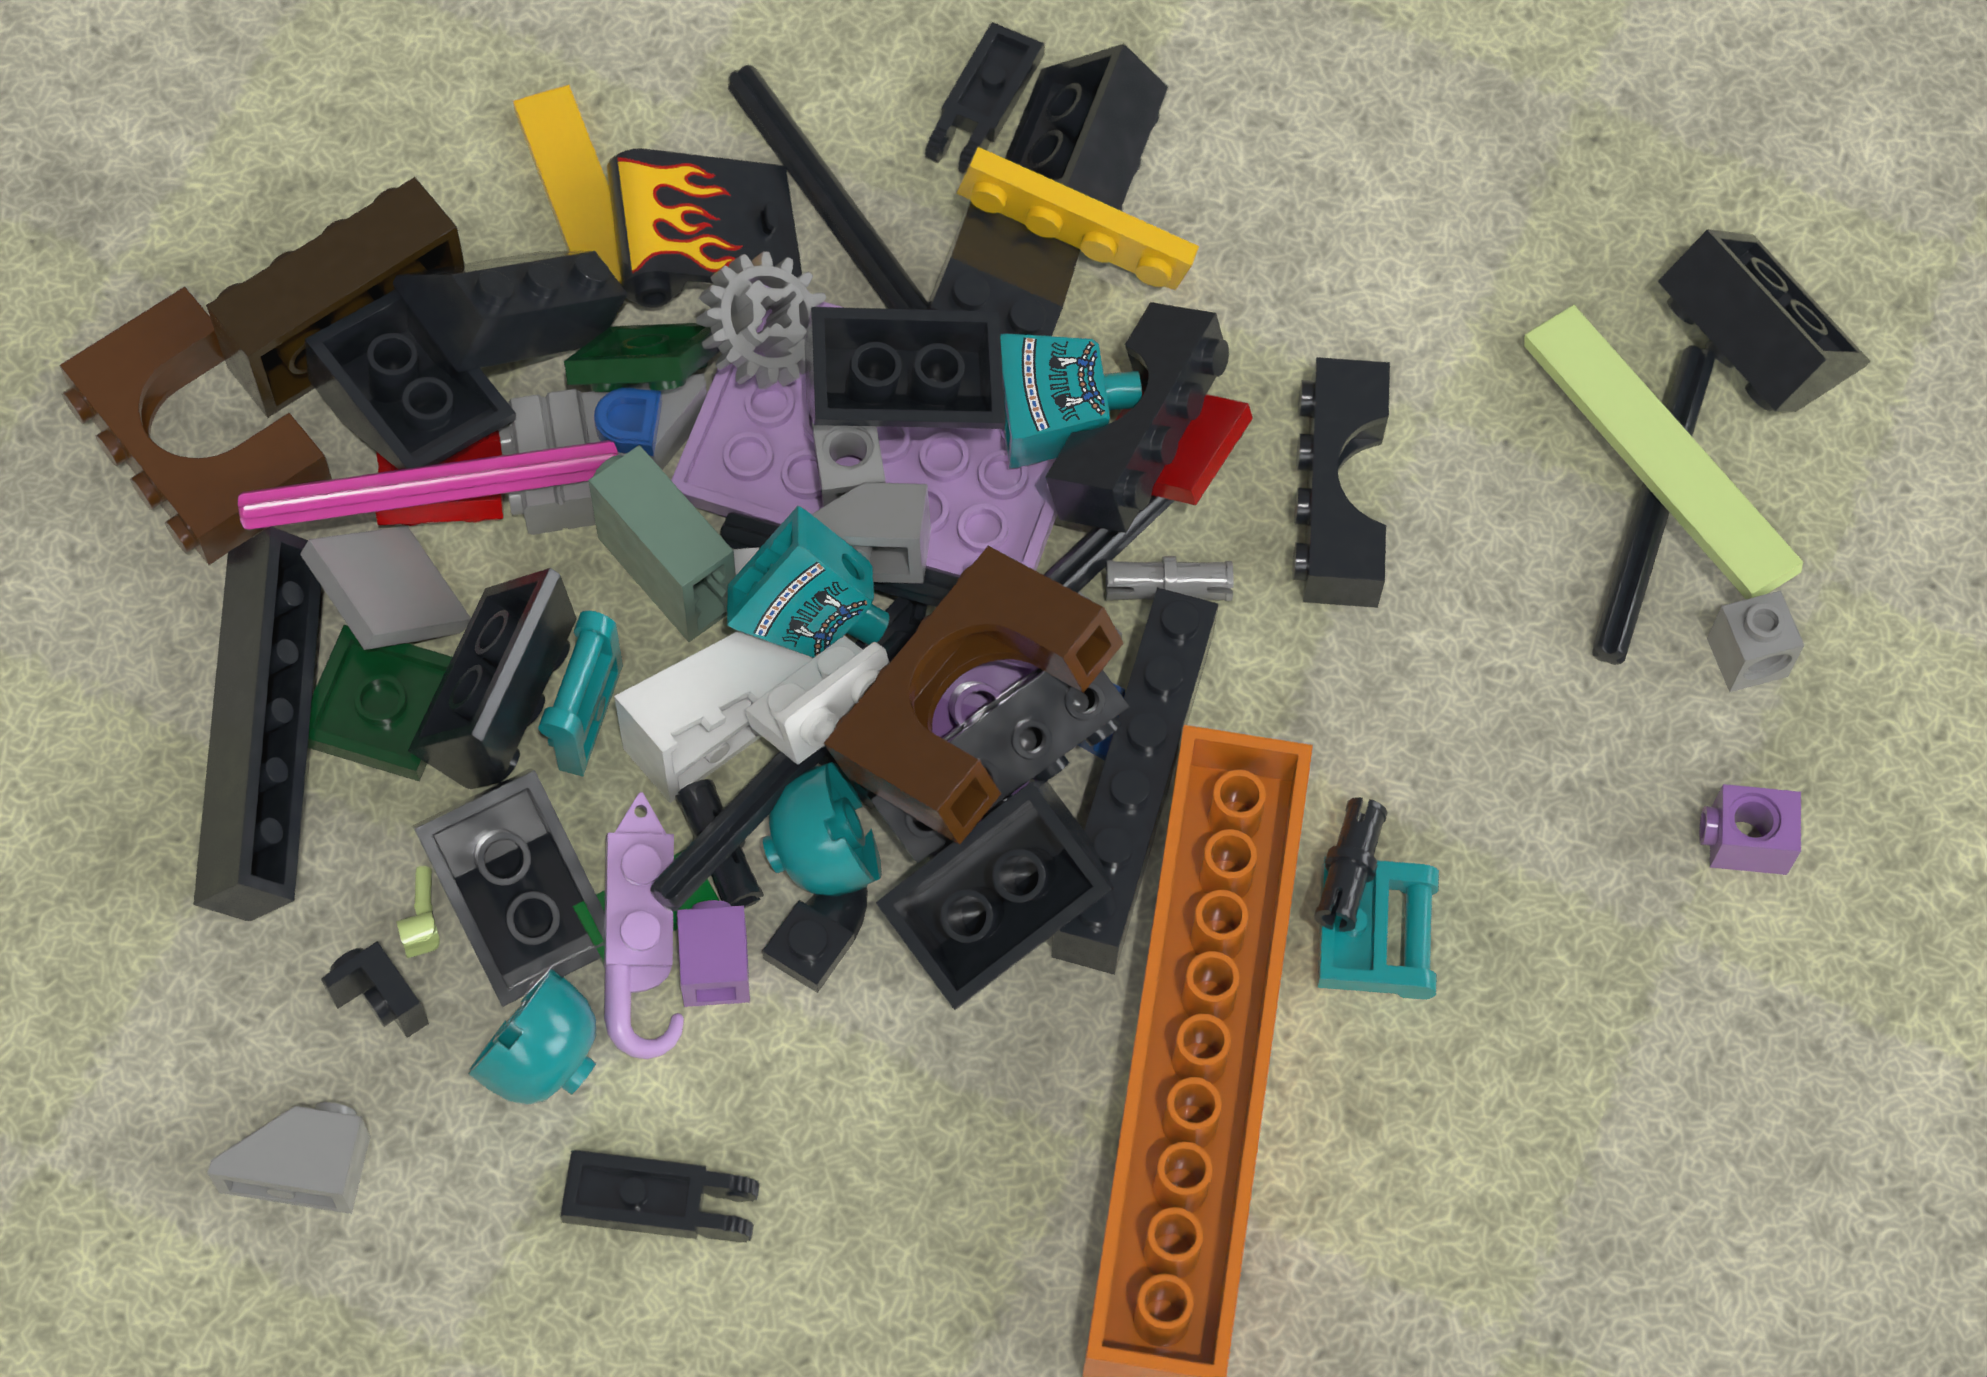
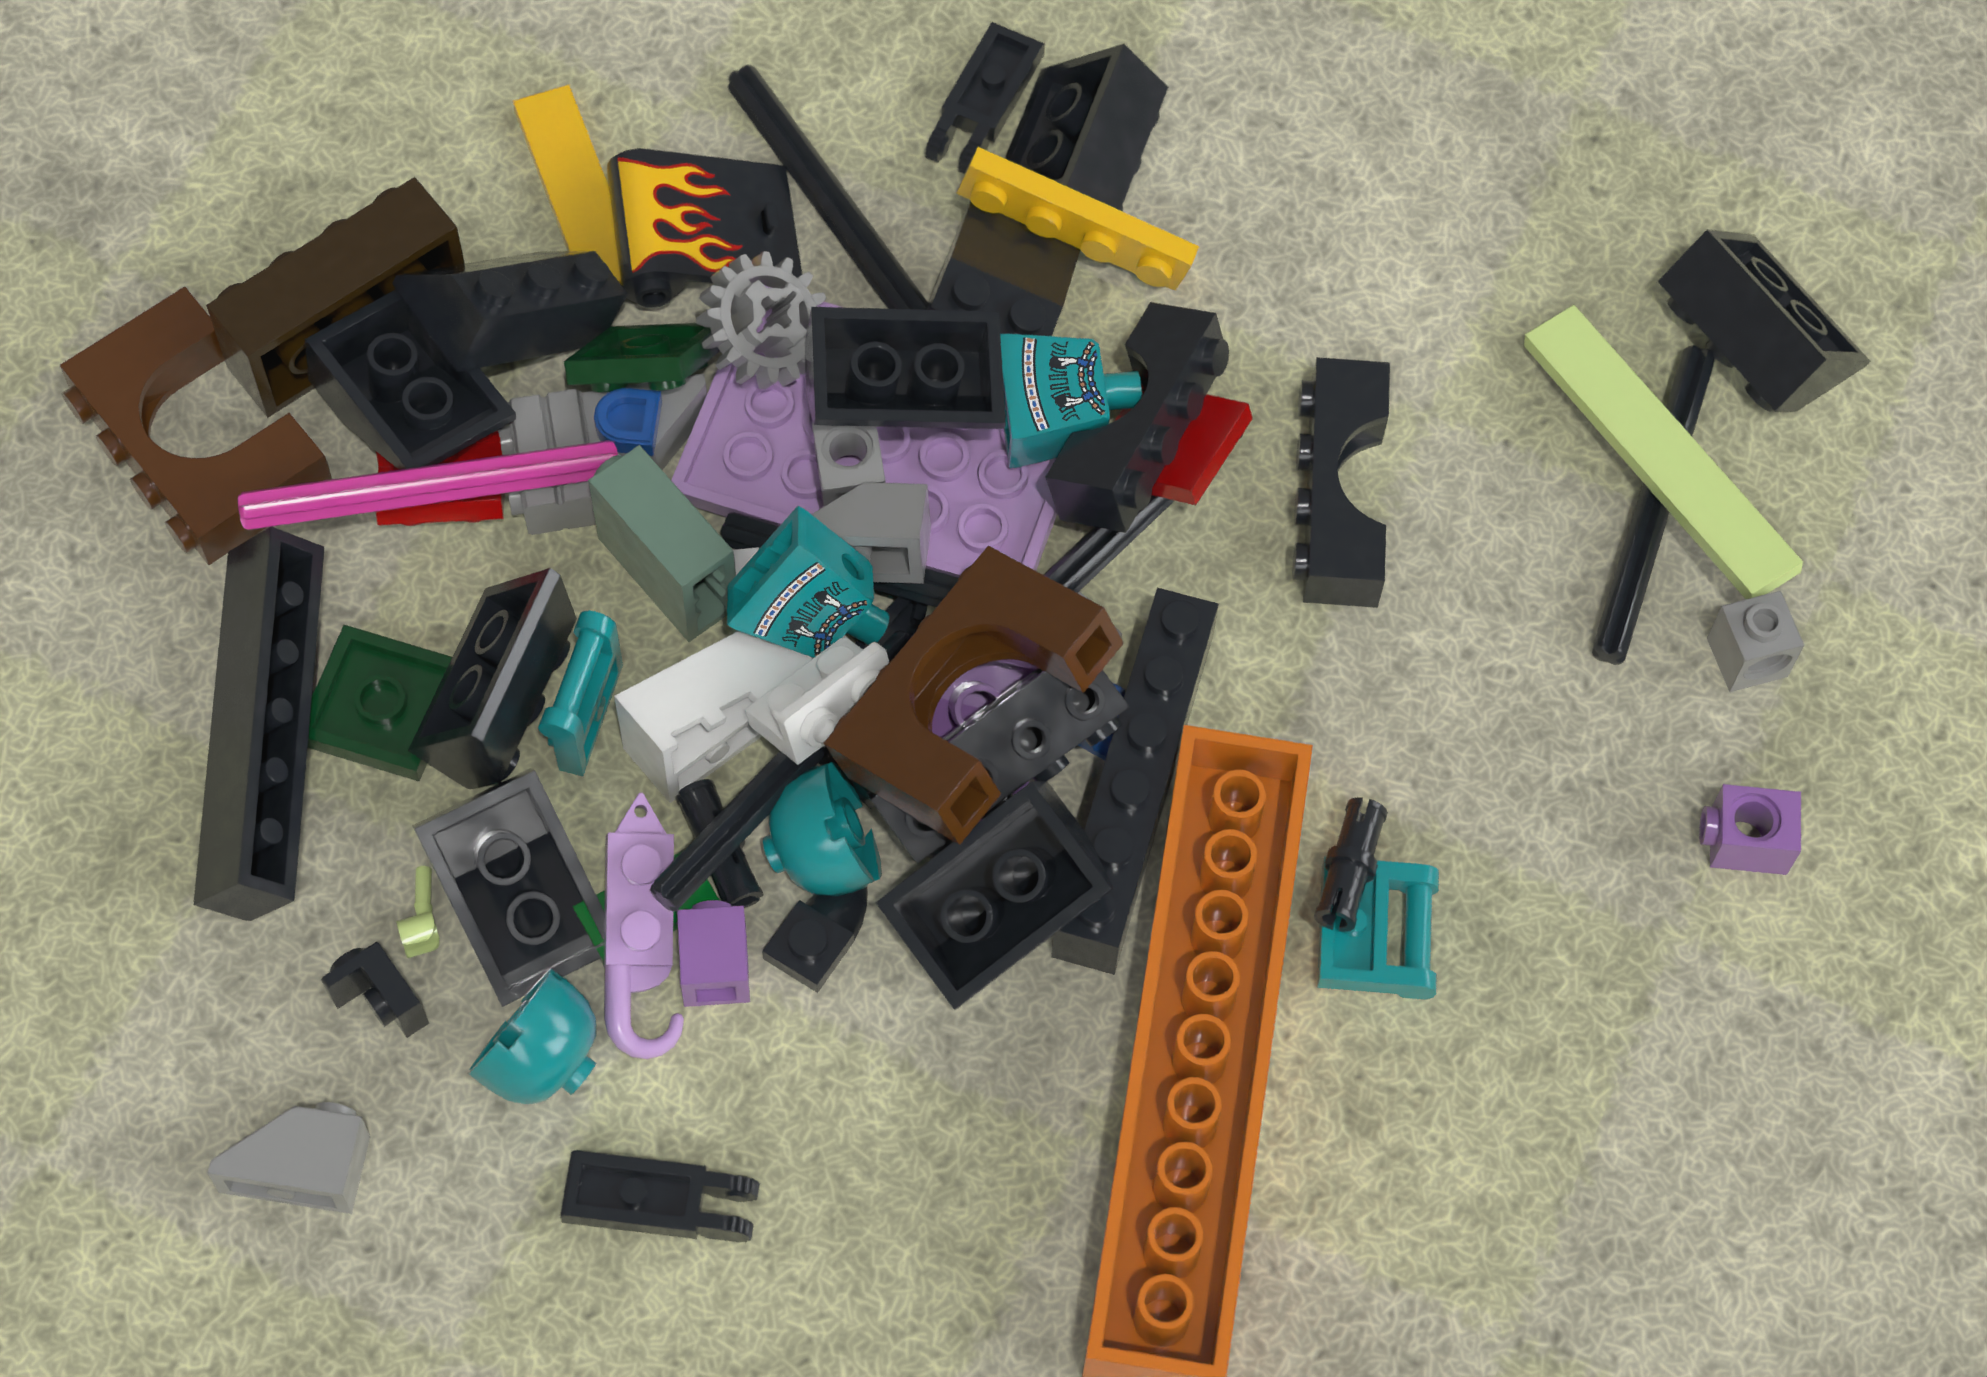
(385, 587): light grey tile -> none
(1195, 579): light grey pin -> none

